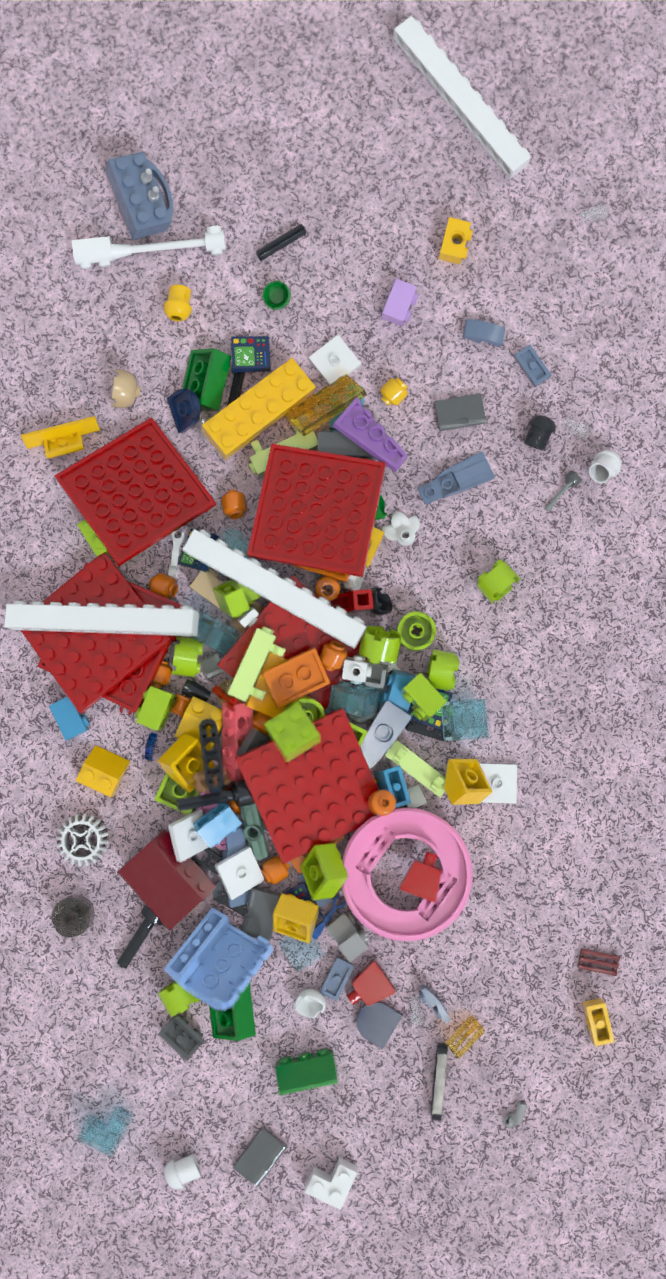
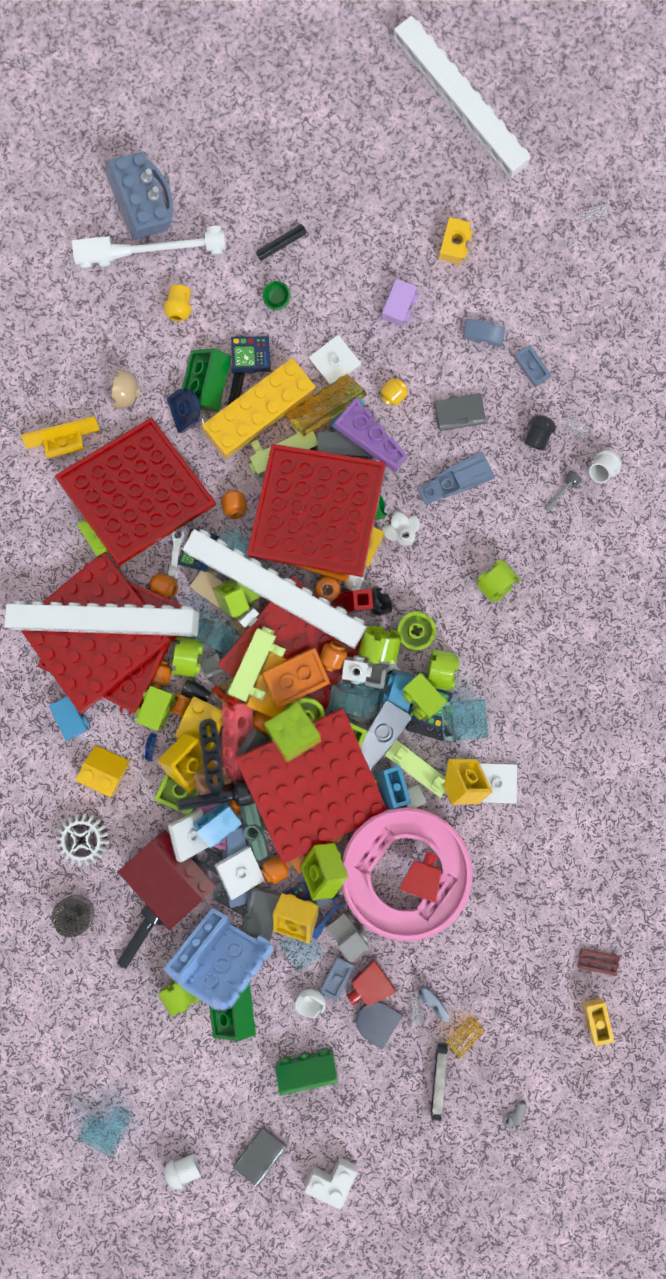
(181, 1037): dark grey bracket -> none
(375, 802): orange head -> none

